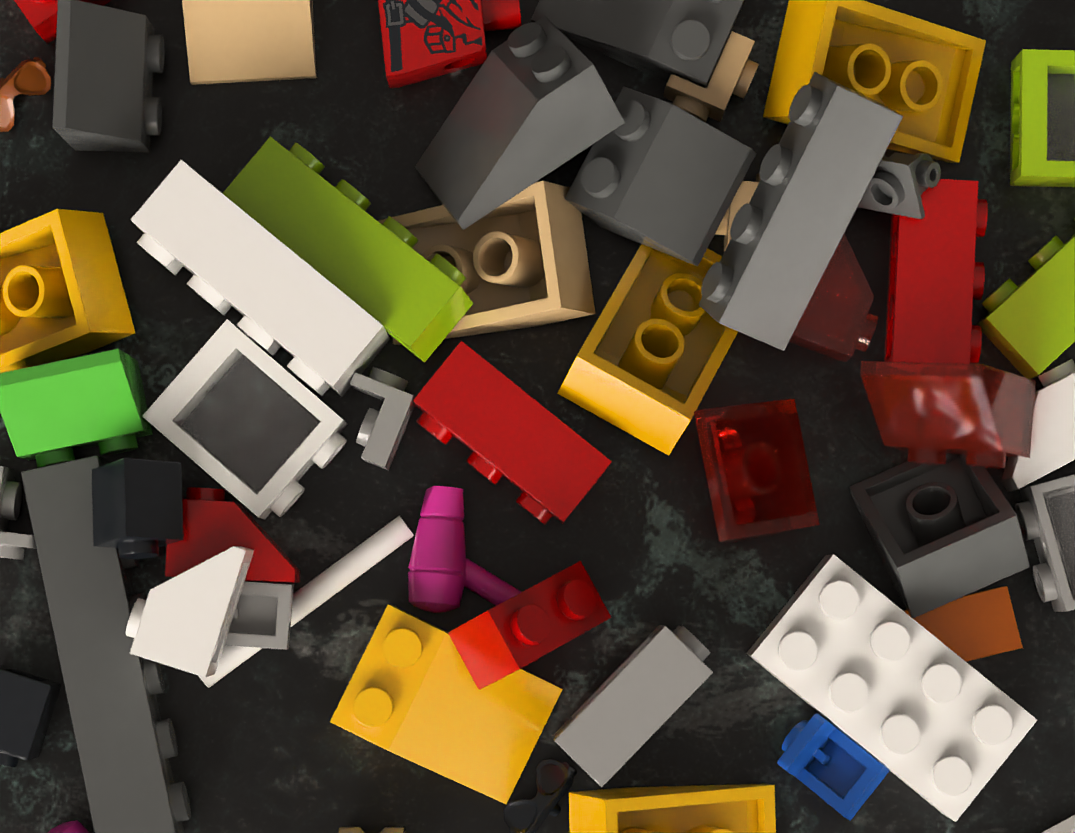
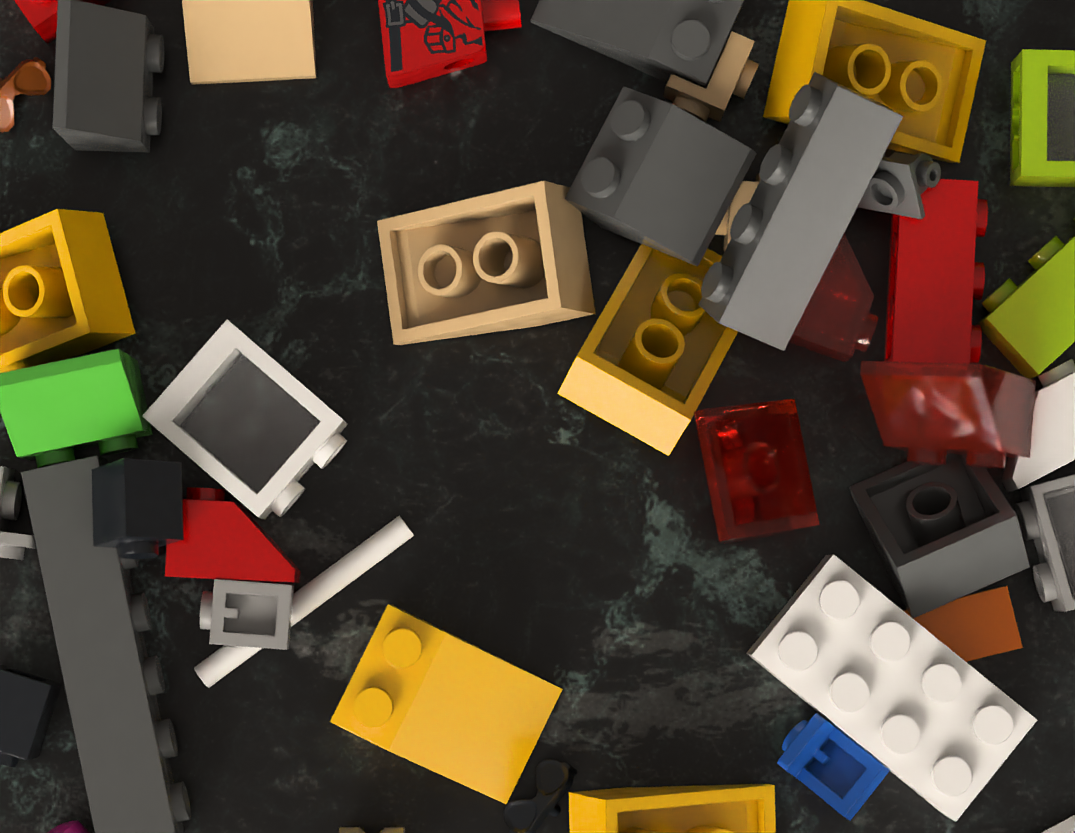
(191, 614): white slope -> none
(260, 277): white brick -> none
(350, 248): lime brick -> none
(383, 429): light grey bracket -> none
(439, 558): dark pink piece -> none
(509, 435): red brick -> none
(517, 122): dark grey slope -> none
(529, 625): red brick -> none
(634, 702): light grey window -> none

